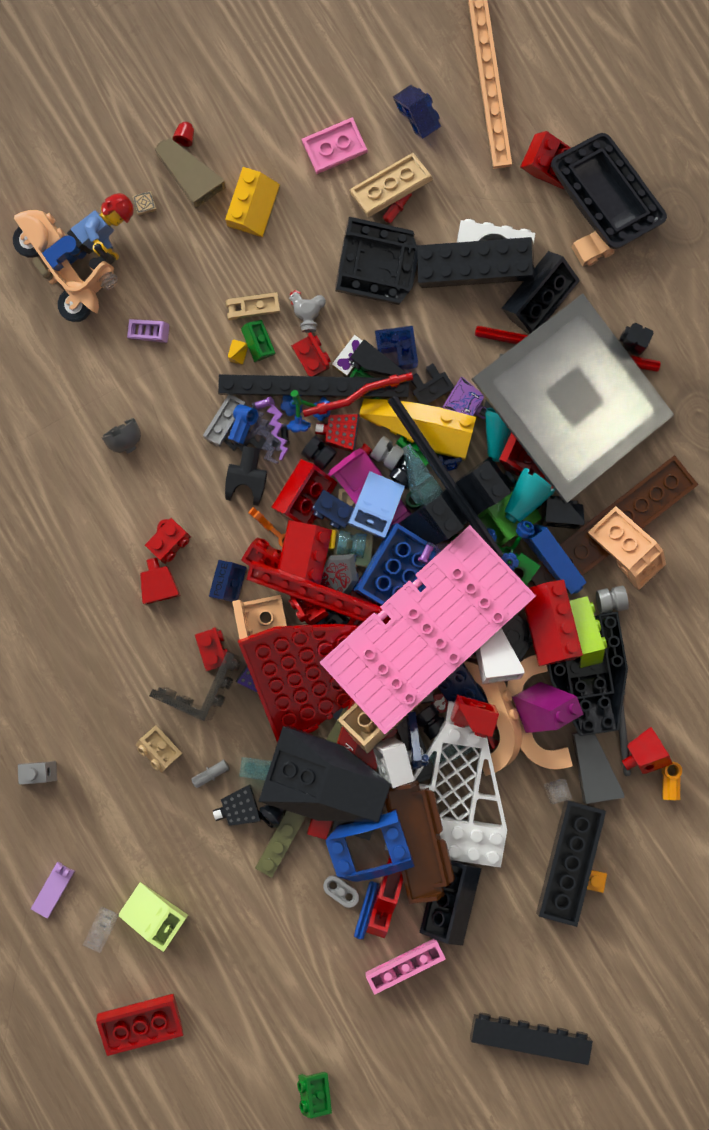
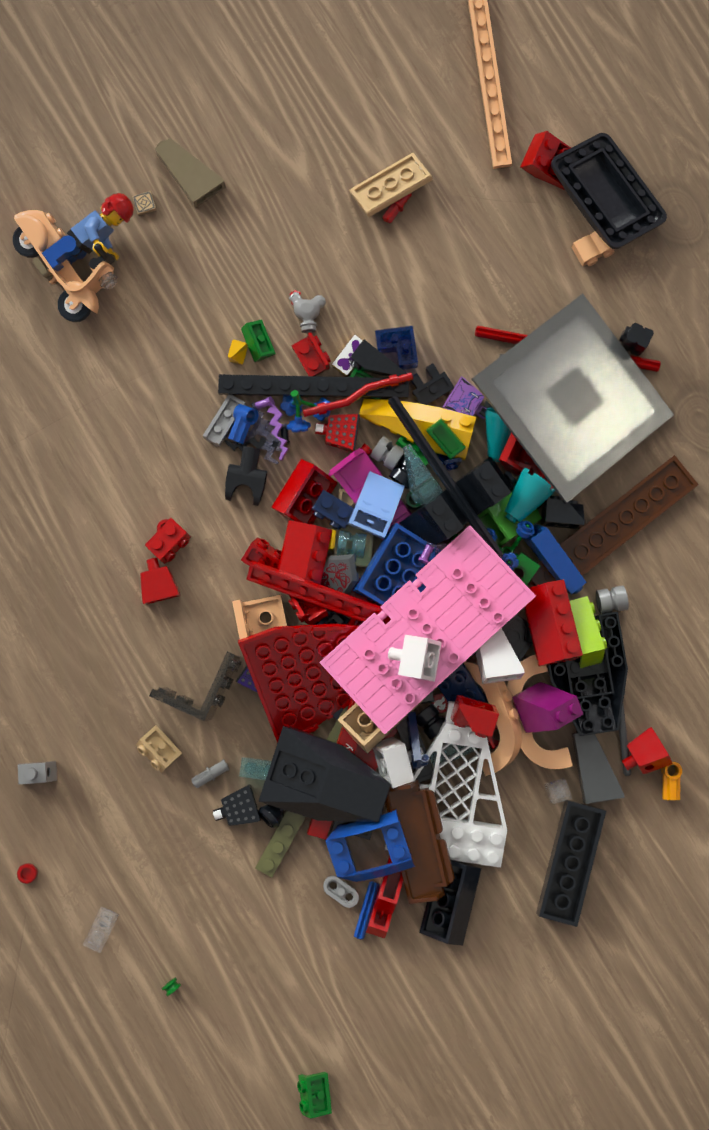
(27, 873): none -> red tile
(52, 890): lavender hinge -> none
(123, 437): dark grey cylinder -> none
(139, 1024): red slope -> none
(152, 916): yellowish green slope -> none
(160, 331): lavender slope -> none
(171, 986): none -> green bush
(184, 134): red hat -> none
(211, 648): red bracket -> none
(227, 581): dark blue panel -> none
(252, 202): yellow slope -> none
(253, 306): tan plate -> none
(266, 524): orange piece -> none
(318, 452): black wheel -> none
(334, 145): bright pink tile -> none
(377, 261): black wedge -> none
(405, 966): bright pink brick -> none
(417, 658): none -> white brick
(418, 110): clear blue brick -> none
(445, 438): none -> green tile
(473, 231): white arch -> none
(476, 262): black brick -> none
(531, 1039): black brick -> none
(538, 299): black slope -> none
(597, 881): light orange plate -> none
(632, 547): light nougat bracket -> none

